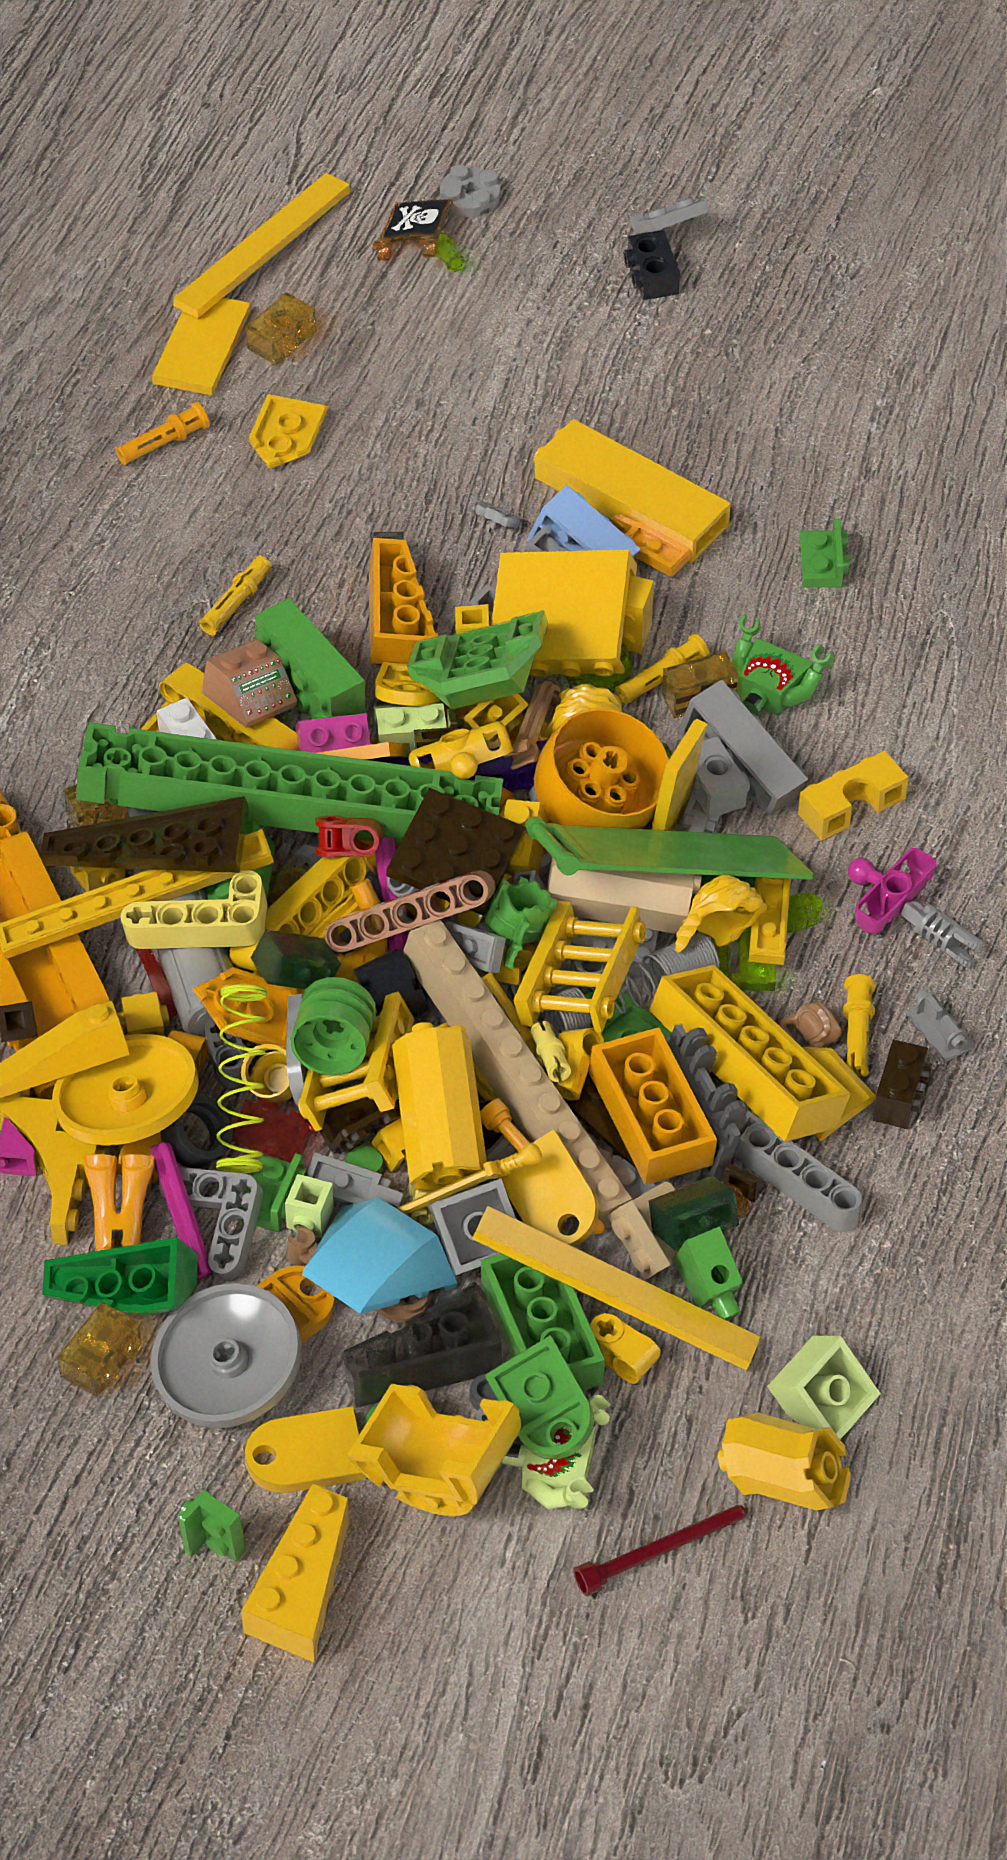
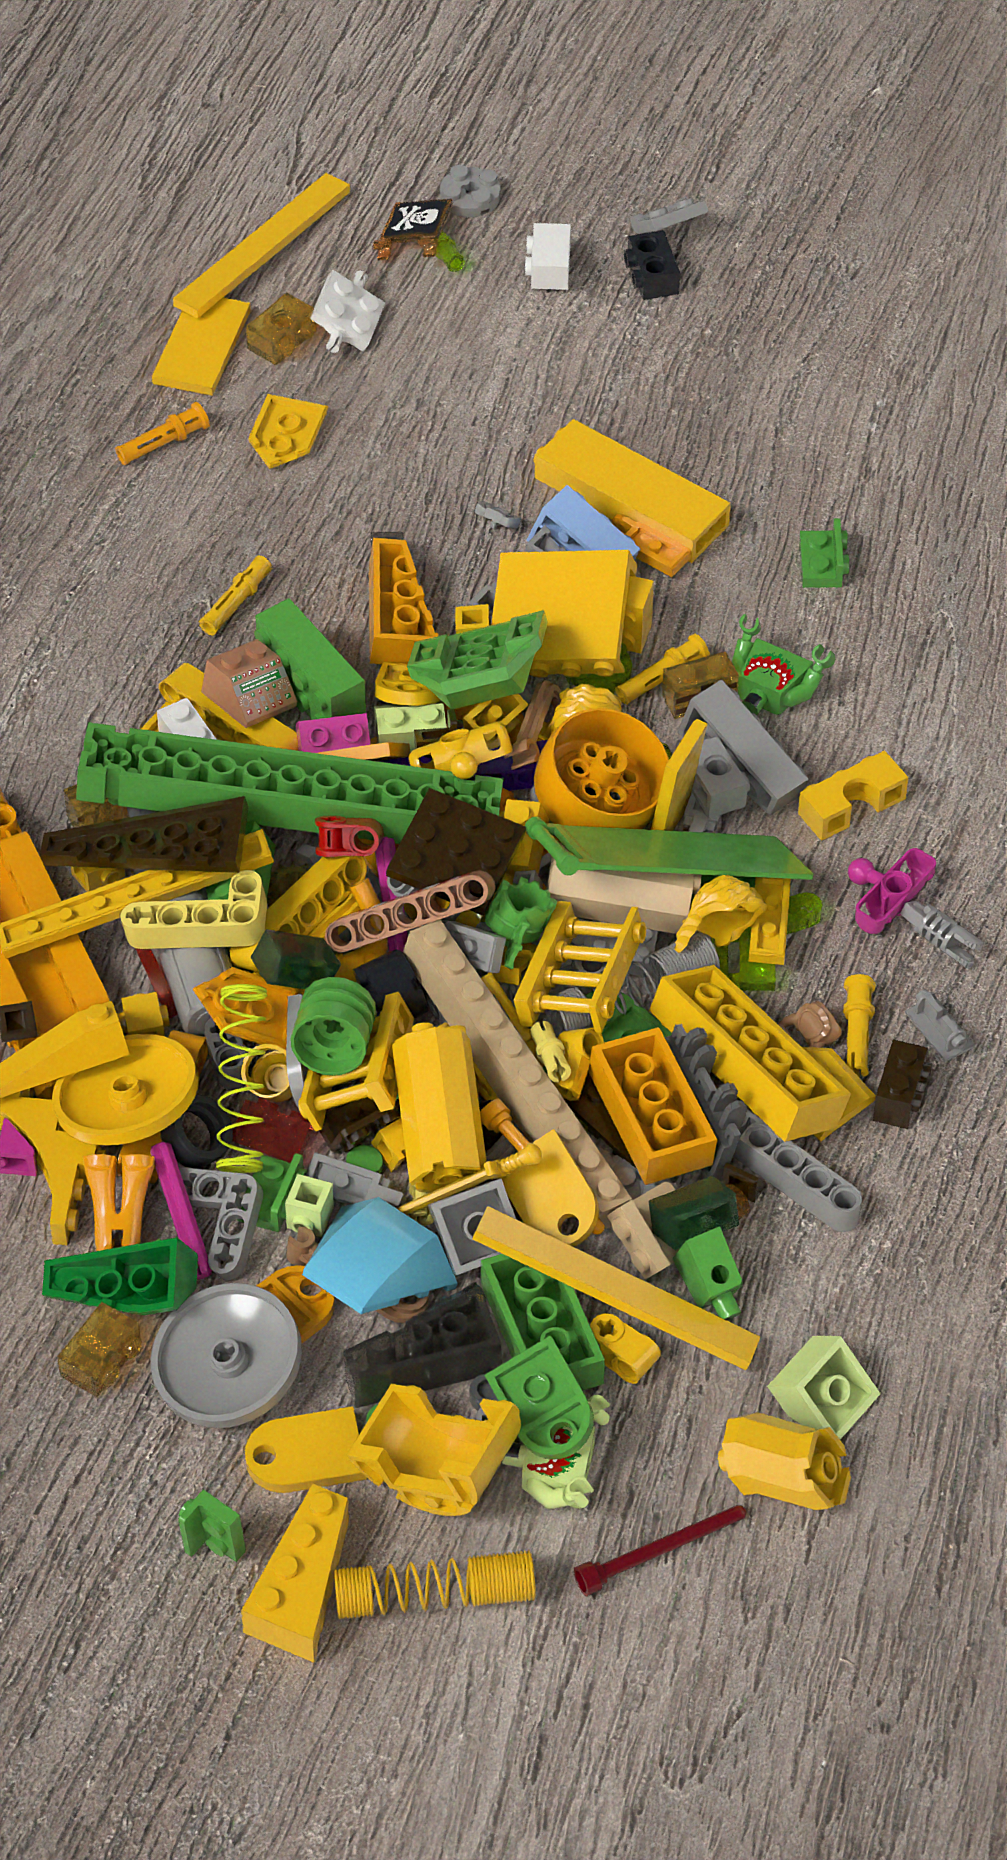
(347, 311): none -> white plate
(488, 1580): none -> yellow piece
(549, 256): none -> white brick

